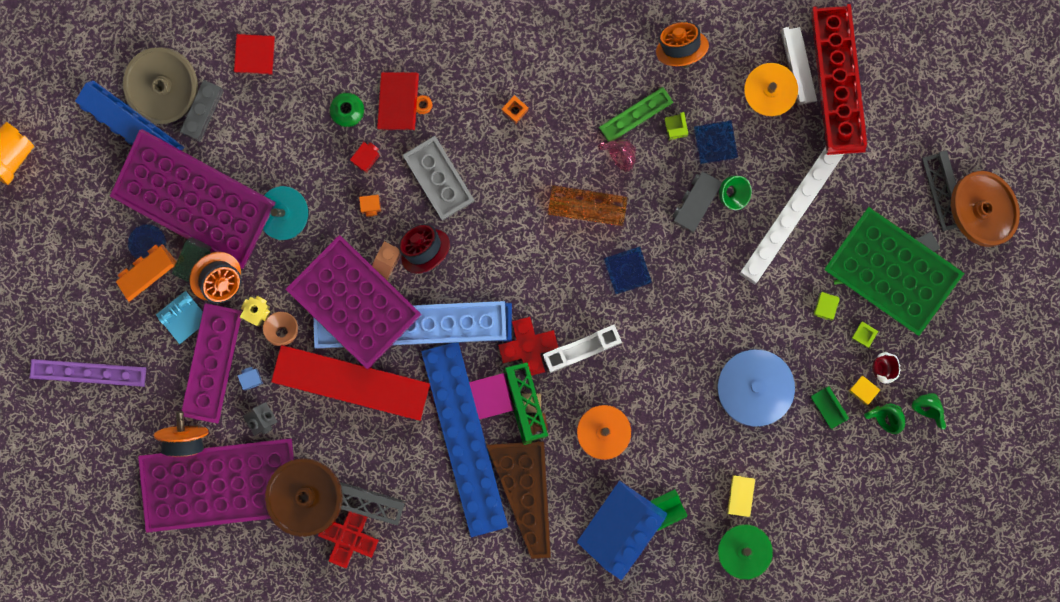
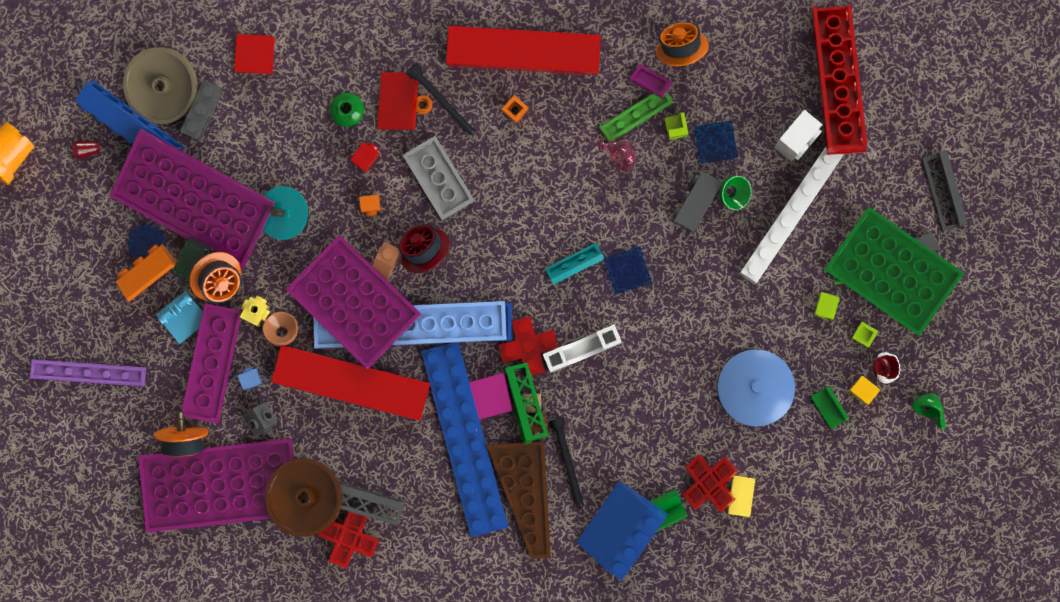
(85, 148): none -> dark red cone
(416, 73): none -> black piece
(523, 50): none -> red tile
(558, 426): none -> black piece
(574, 263): none -> teal plate
(587, 208): clear orange fence -> none
(604, 432): orange piece -> none
(650, 81): none -> magenta tile
(710, 483): none -> red plate
(745, 552): green piece -> none
(771, 89): light orange piece -> none
(799, 64): white fence -> none
(799, 136): none -> white brick
(894, 414): green hat -> none
(985, 208): dark orange dish -> none

